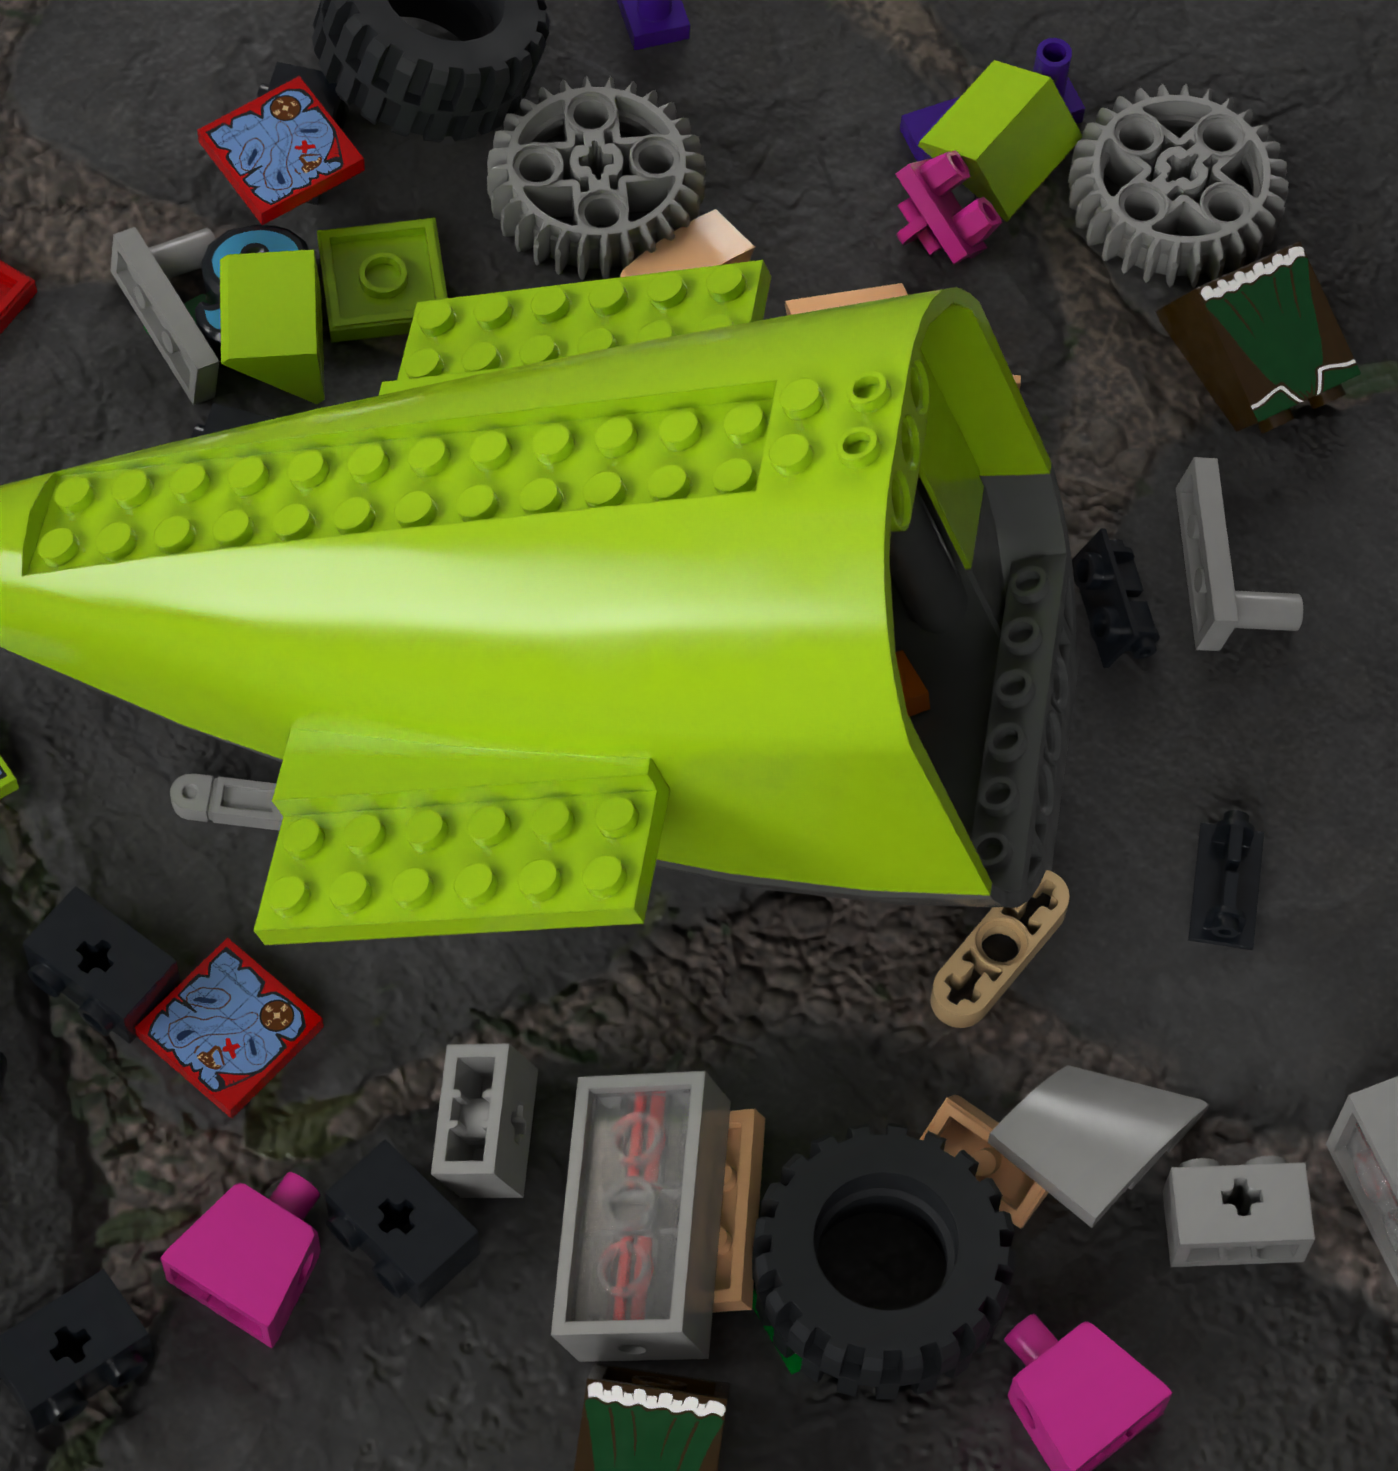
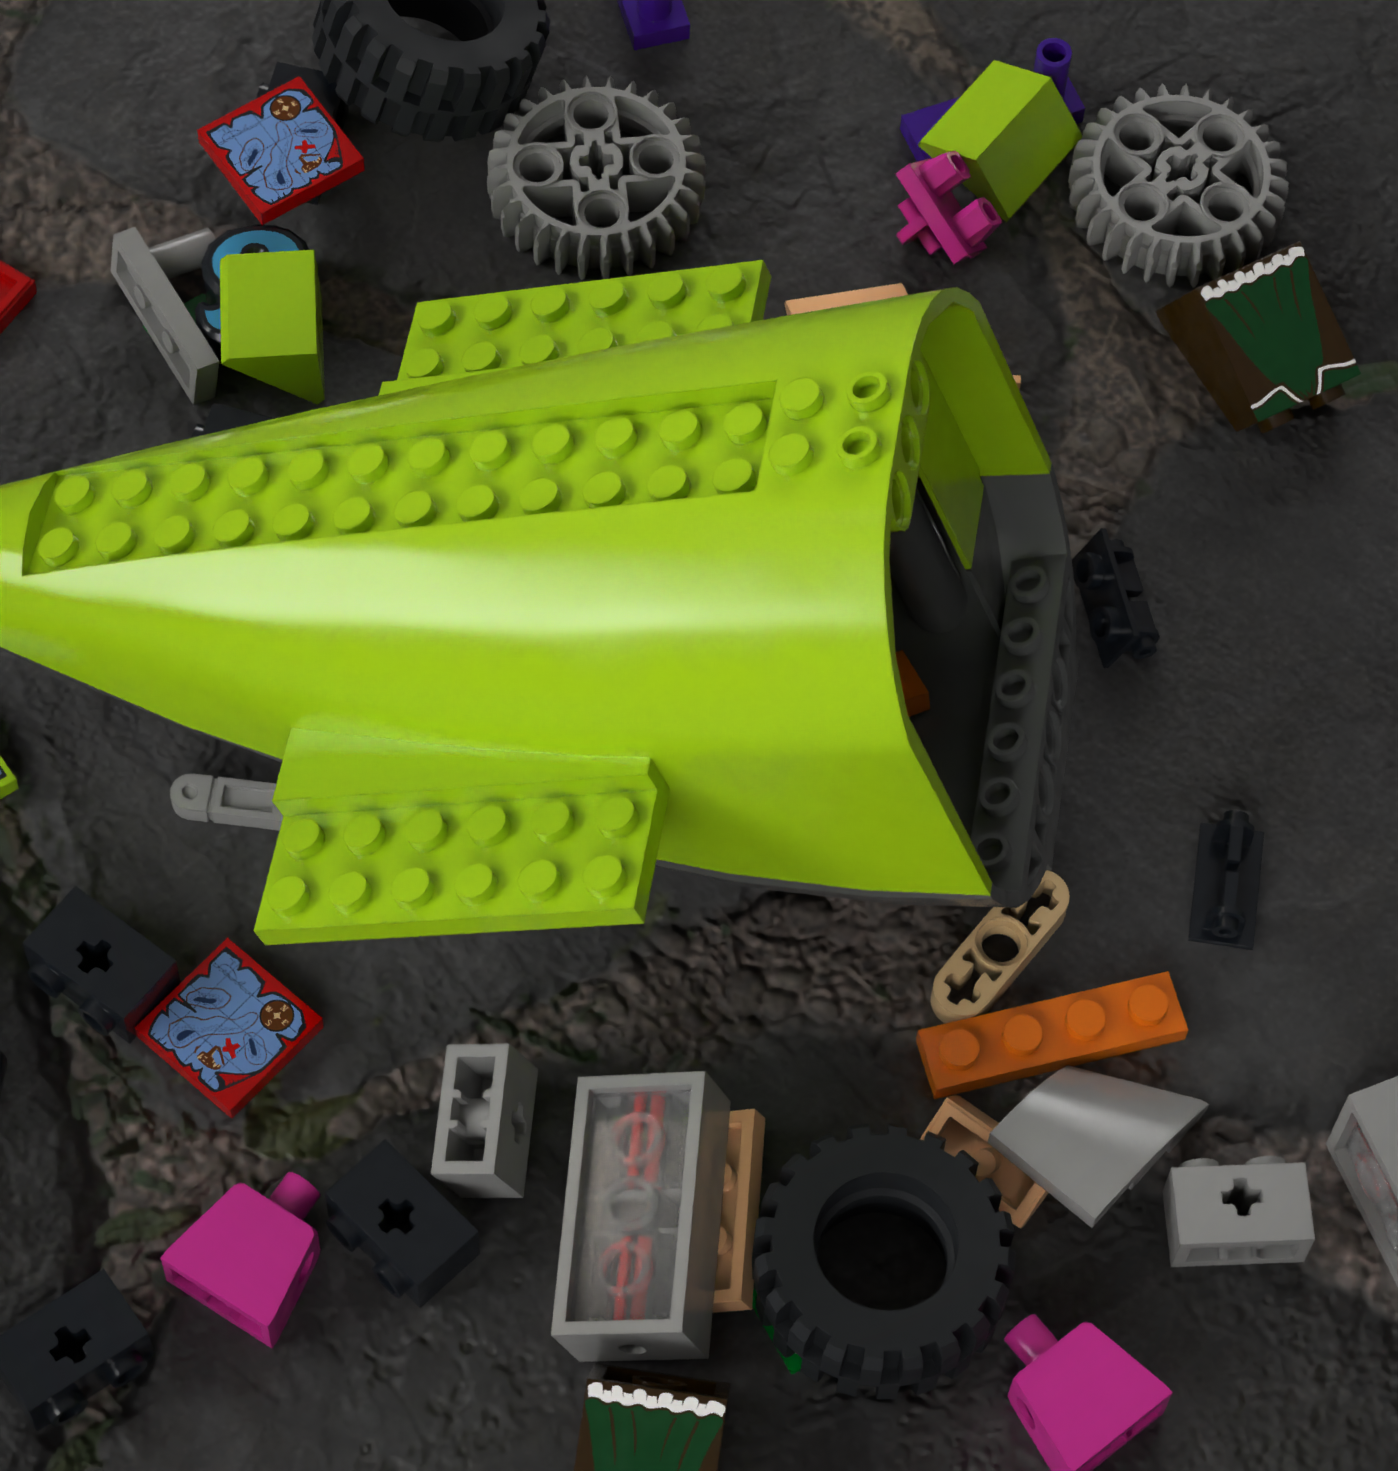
(378, 276): lime tile -> none
(704, 243): light nougat slope -> none
(1051, 1035): none -> orange plate
(1211, 589): light grey piece -> none

